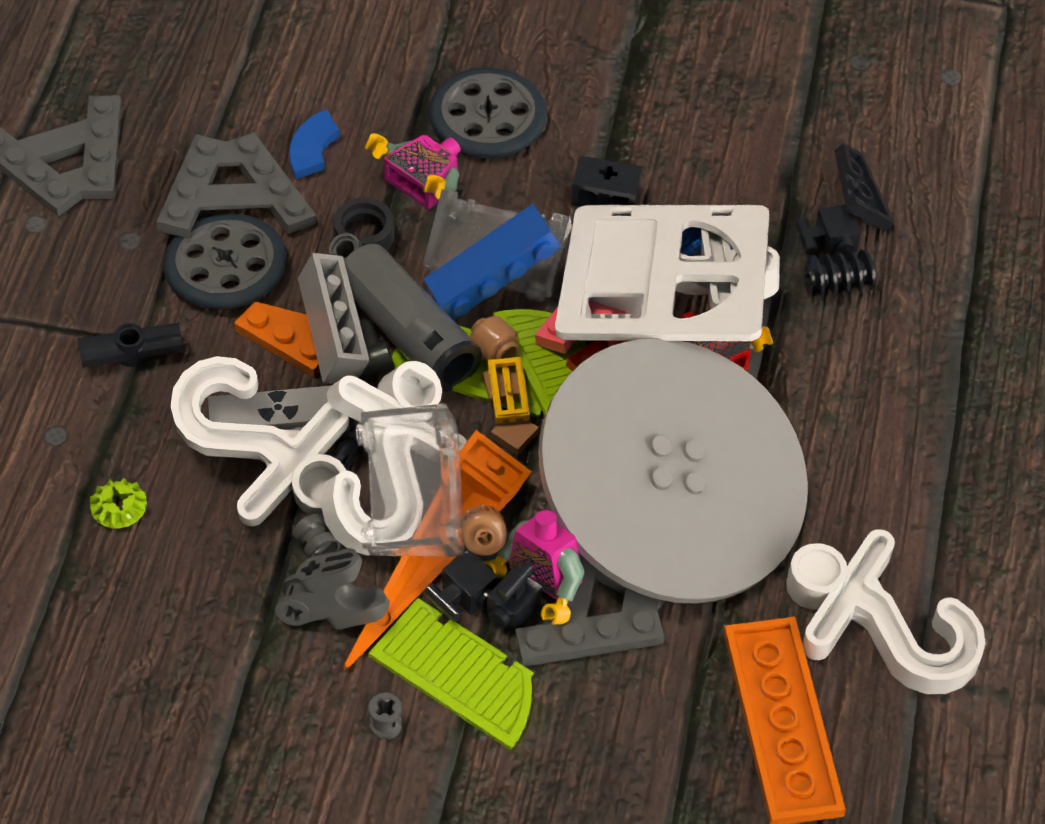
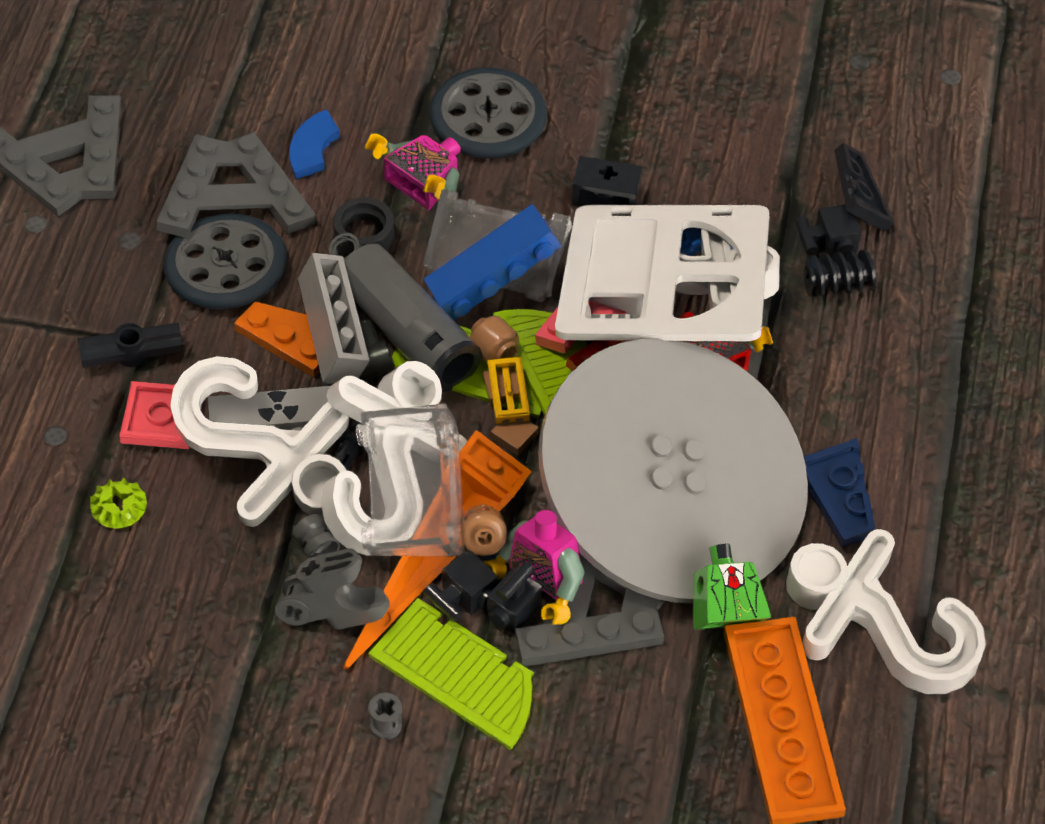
(149, 417): none -> coral plate
(727, 592): none -> bright green torso
(840, 492): none -> dark blue wing

